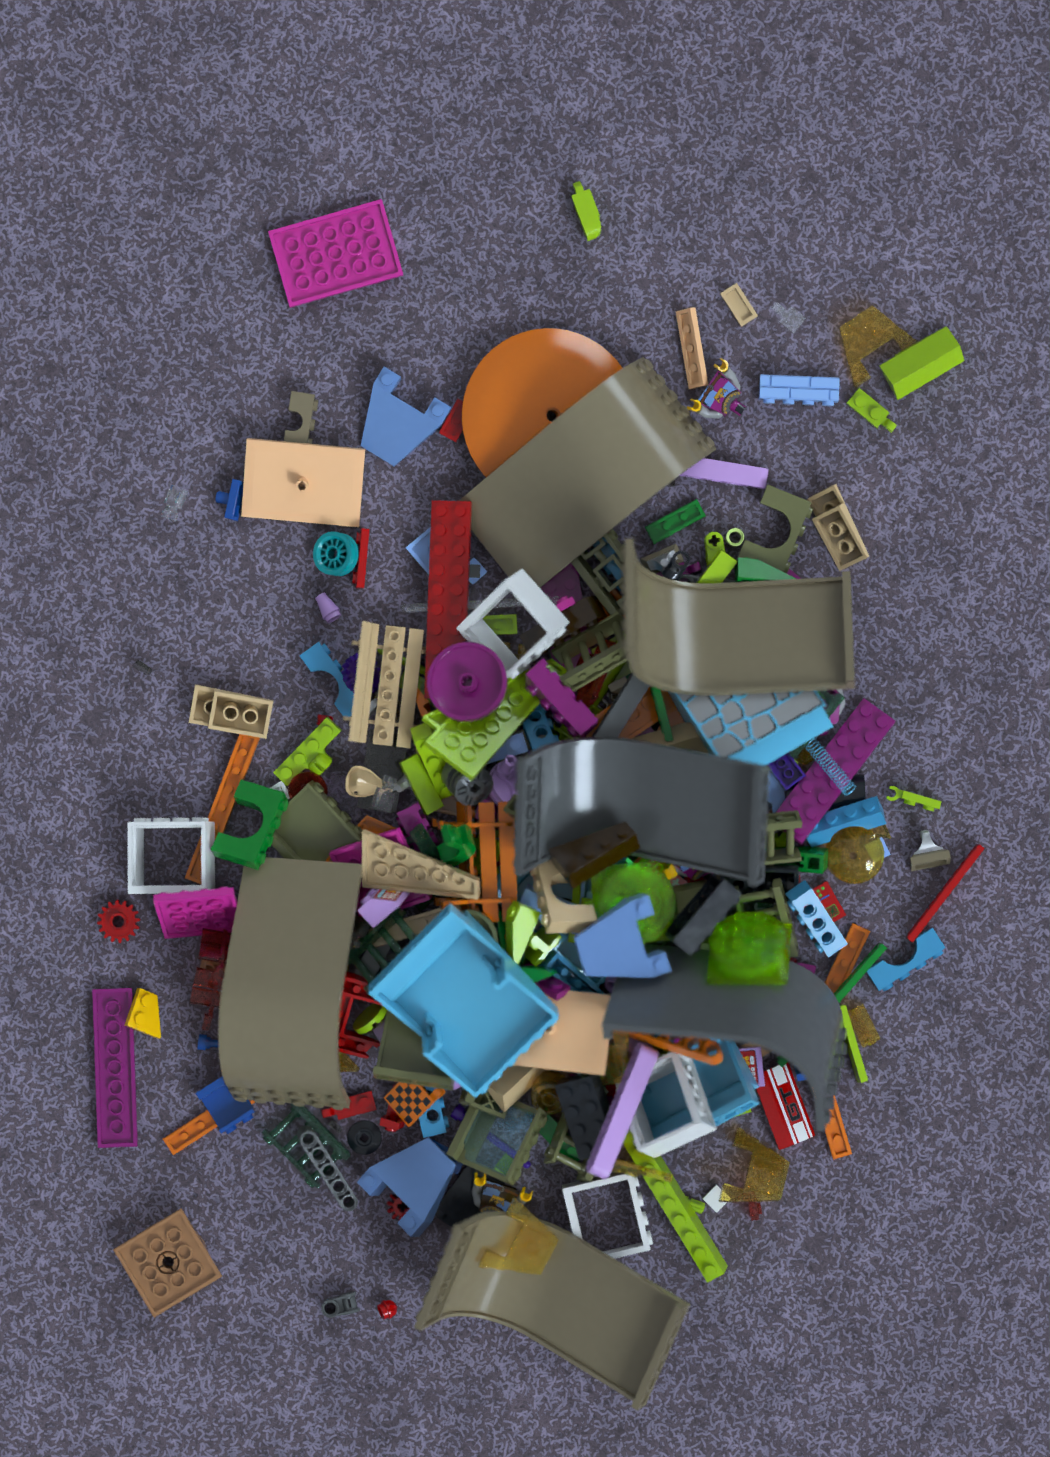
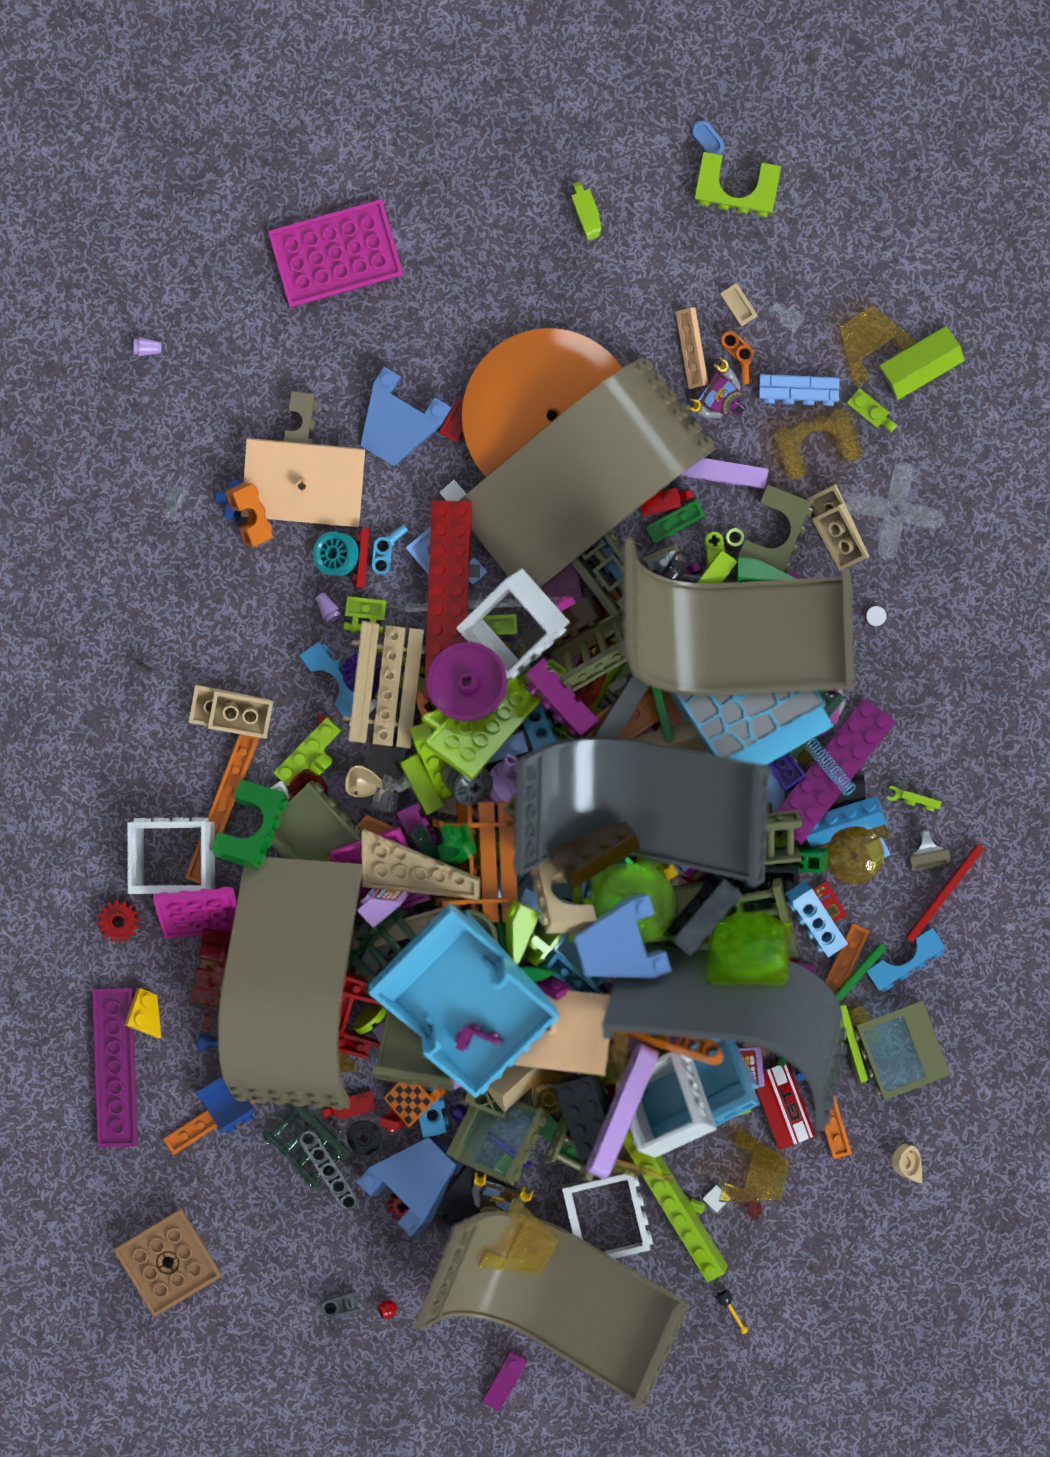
(146, 346): none -> lavender cone
(257, 527): none -> orange arch
(364, 608): none -> lime plate
(386, 556): none -> medium azure beam
(452, 492): none -> white tile
(464, 1037): none -> magenta bracket
(505, 1380): none -> magenta slope
(665, 501): none -> red plate
(707, 137): none -> medium blue tile
(725, 1298): none -> hinge
(734, 350): none -> orange beam
(759, 201): none -> lime arch
(839, 426): none -> clear yellow arch
(876, 616): none -> white tile
(897, 496): none -> clear piece
(901, 1050): none -> panel
(907, 1162): none -> tan piece

